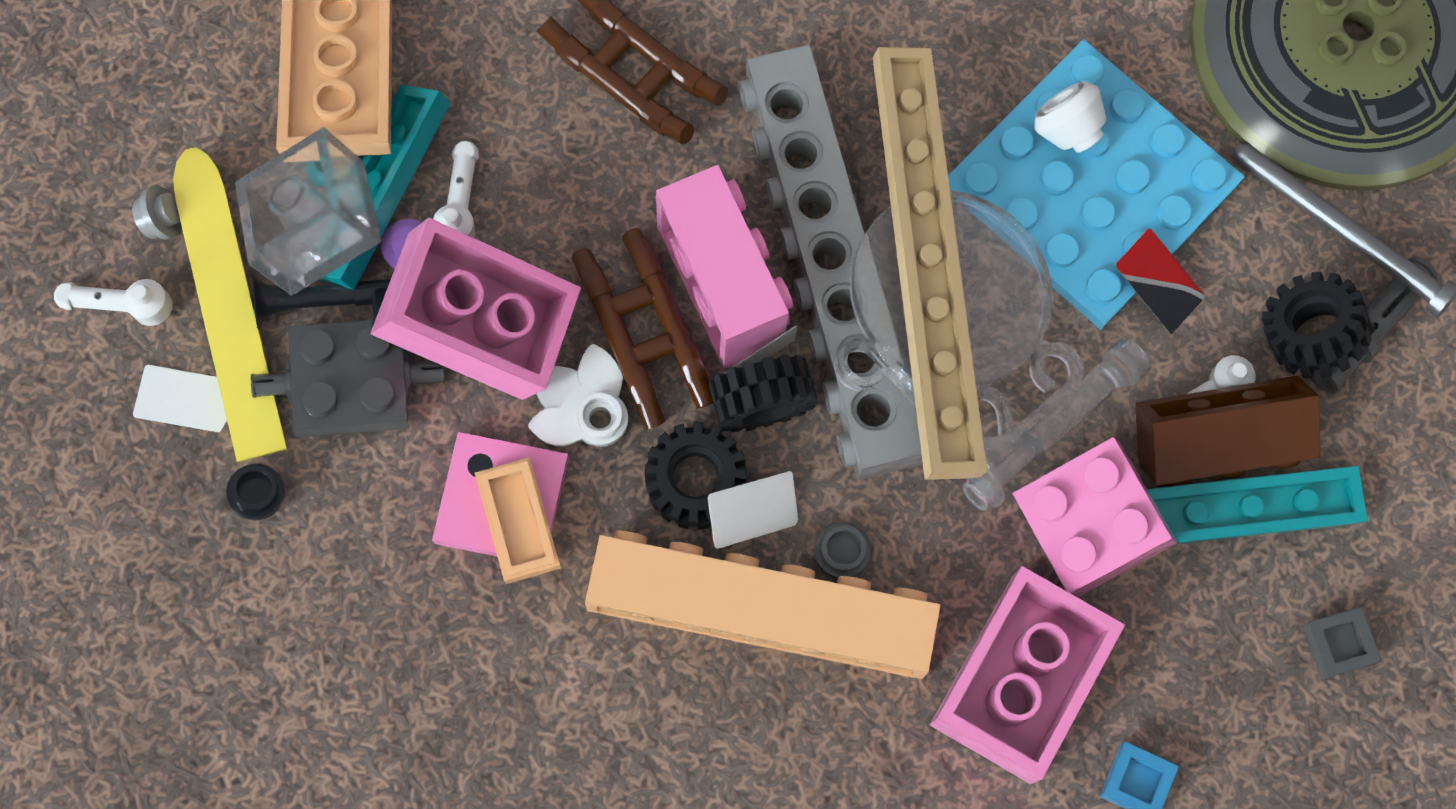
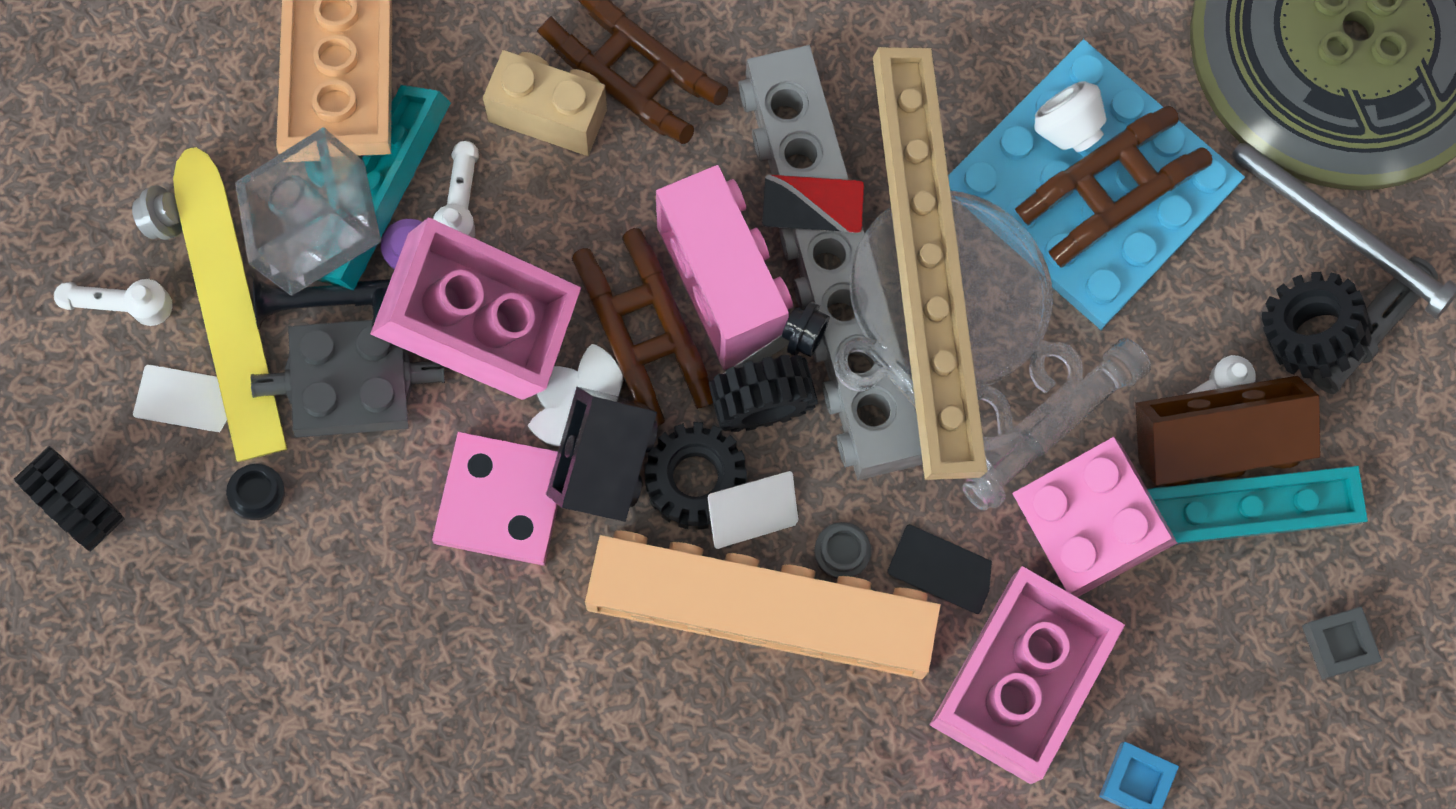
(69, 498): none -> black tyre
(517, 520): light nougat tile -> none
(546, 101): none -> tan brick
(602, 454): none -> black brick
(805, 329): none -> black plate
(813, 203): none -> sticker
(942, 569): none -> black sticker
(1106, 211): none -> reddish brown piece
(1160, 280): sticker -> none

